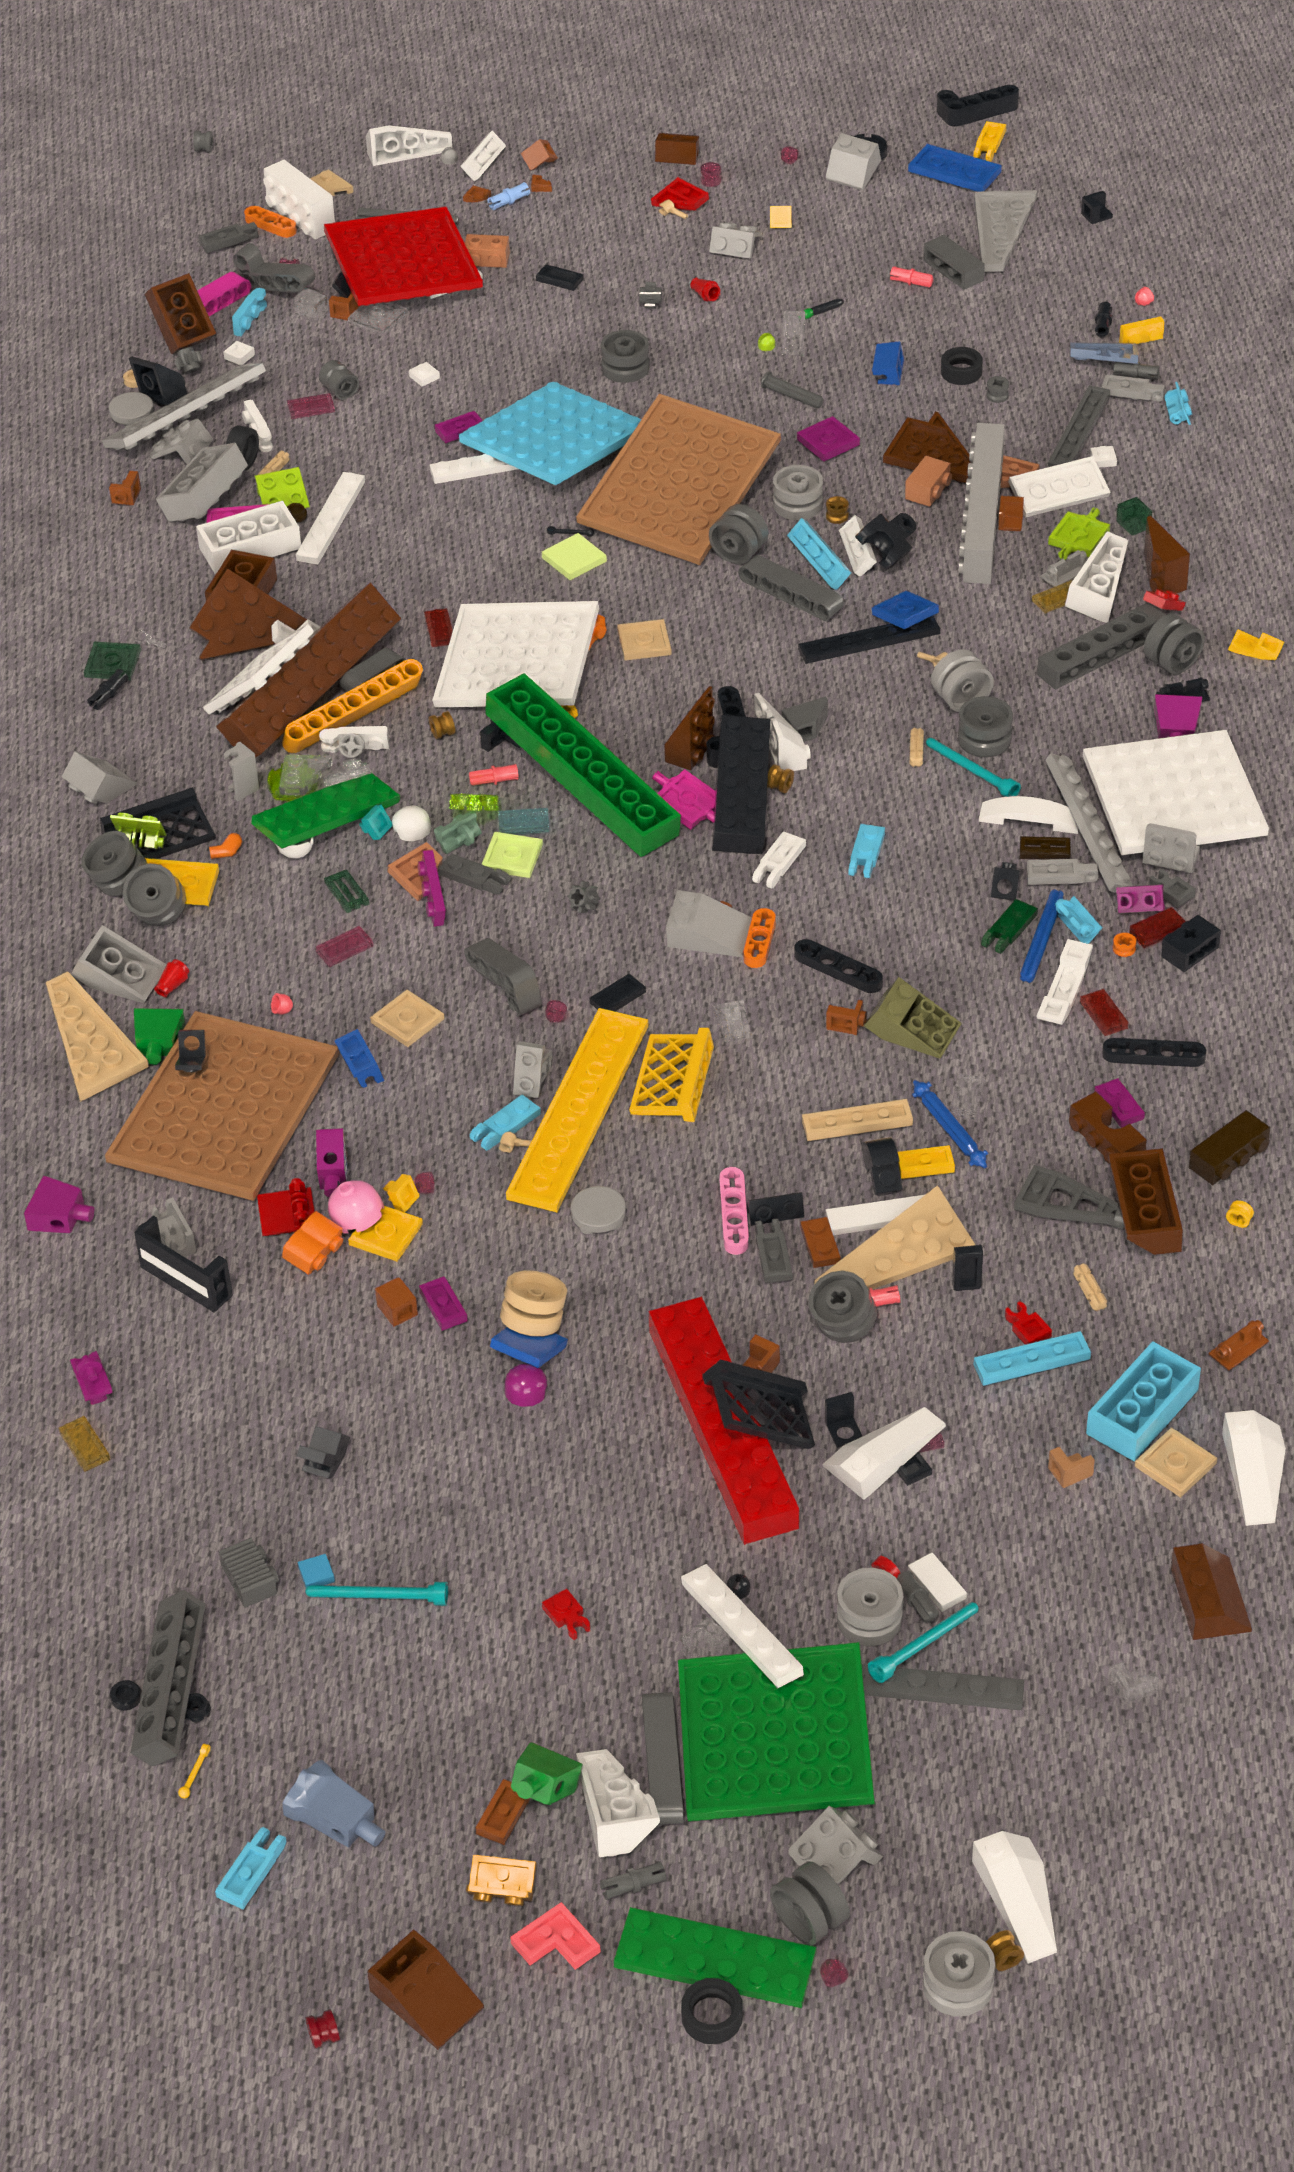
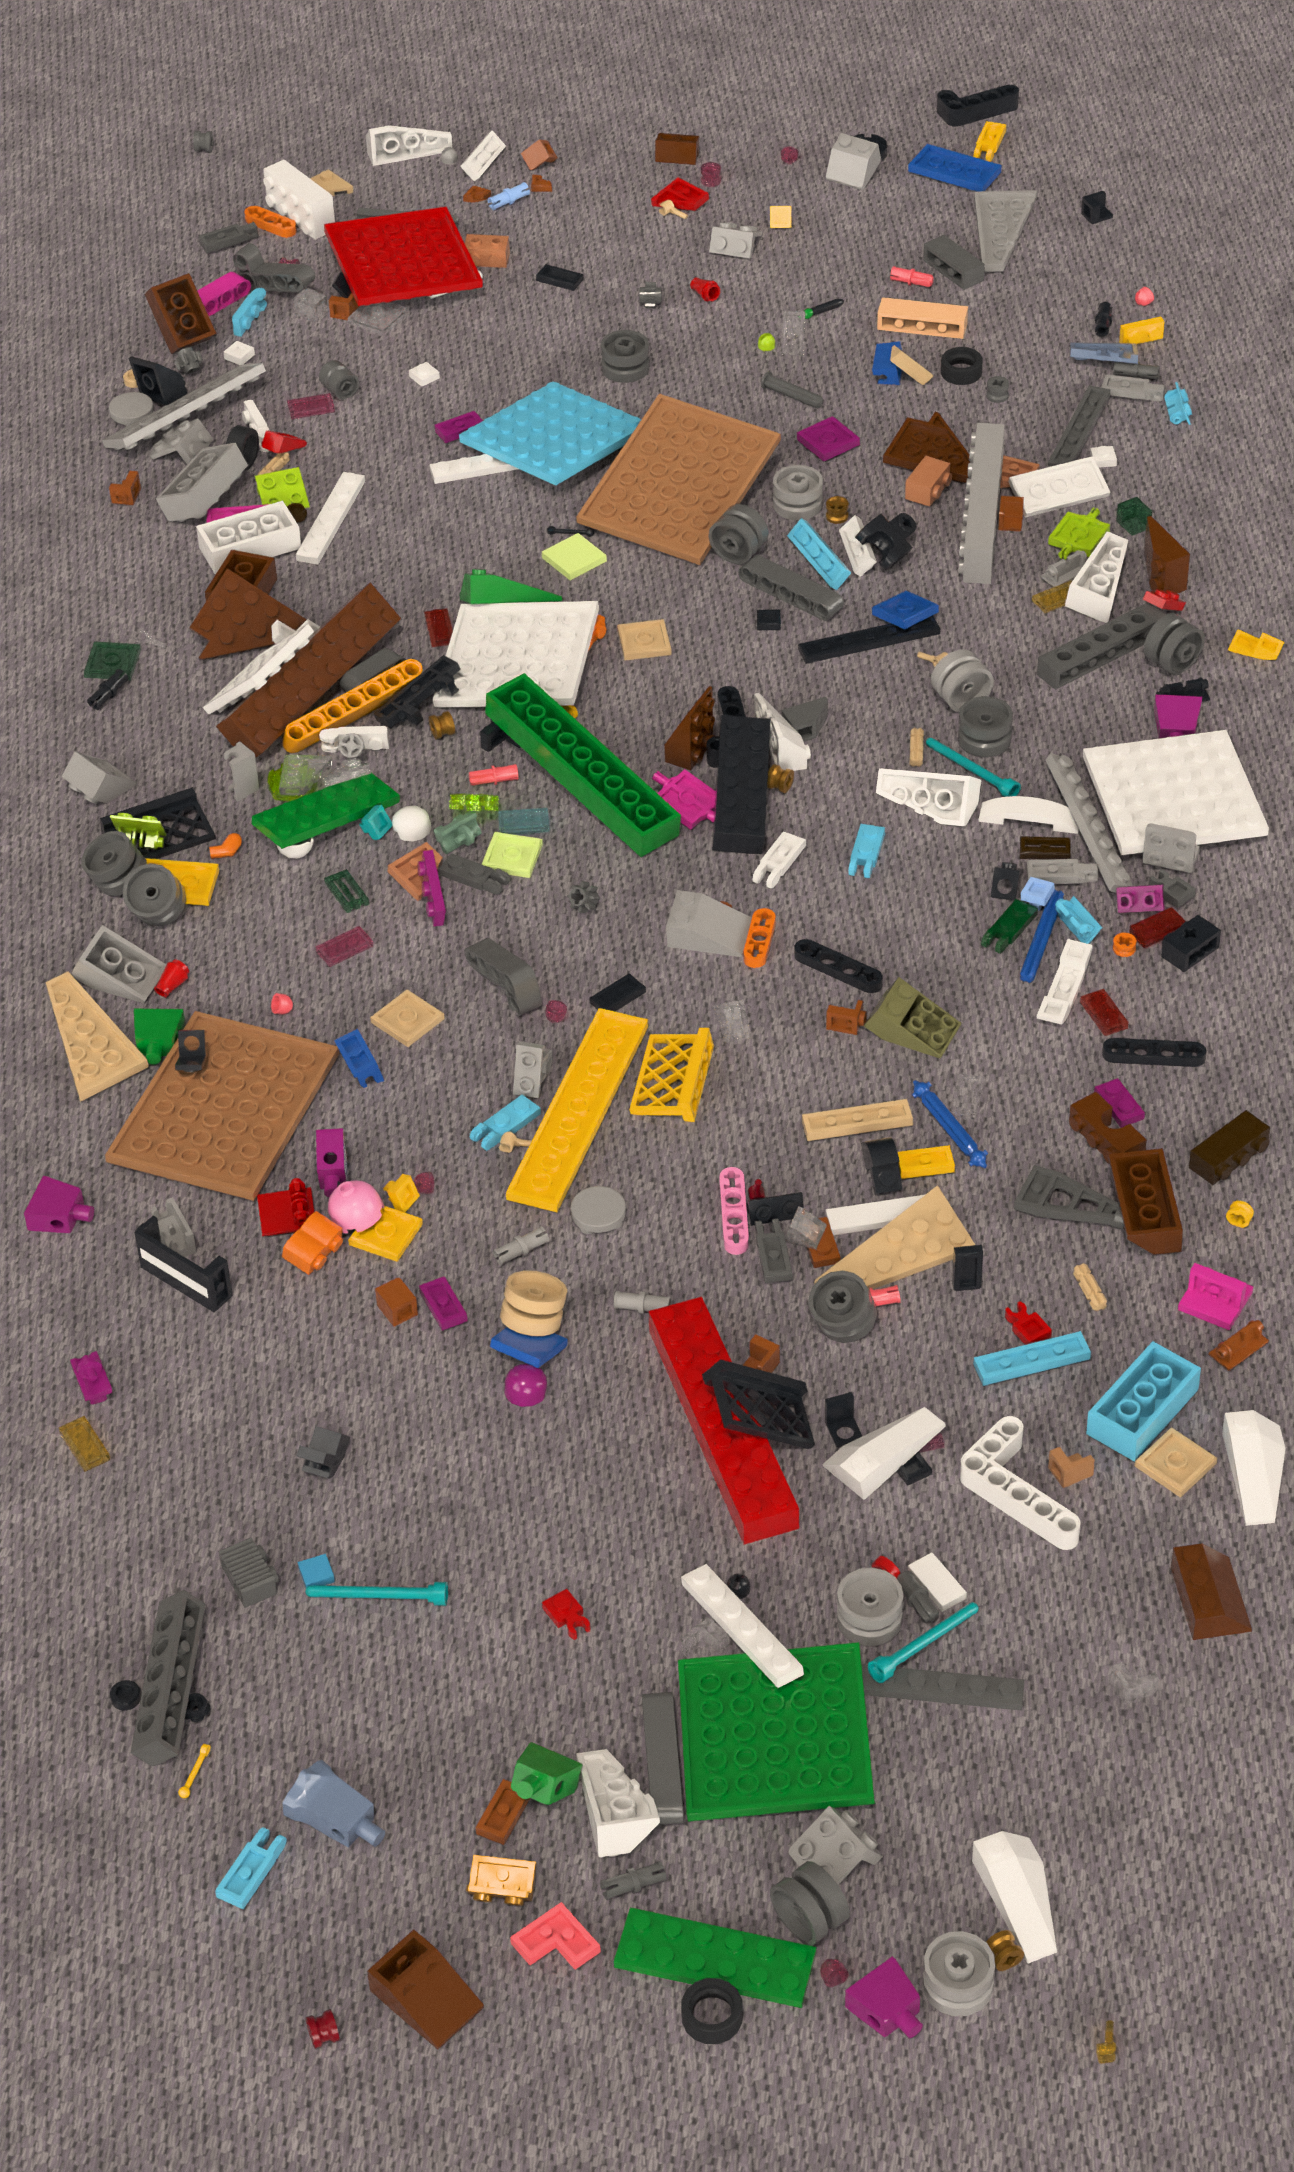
(281, 442): none -> red slope
(405, 703): none -> black hinge
(488, 588): none -> green wedge
(520, 1245): none -> light grey pin
(640, 1302): none -> light grey pin
(756, 1190): none -> dark red hand
(768, 620): none -> black tile
(805, 1229): none -> clear slope
(886, 2000): none -> magenta torso
(910, 366): none -> tan slope
(922, 318): none -> light nougat brick
(940, 796): none -> white wedge
(985, 1475): none -> white beam
(1037, 892): none -> light blue tile
(1106, 2051): none -> clear yellow hand
(1214, 1296): none -> dark pink bracket

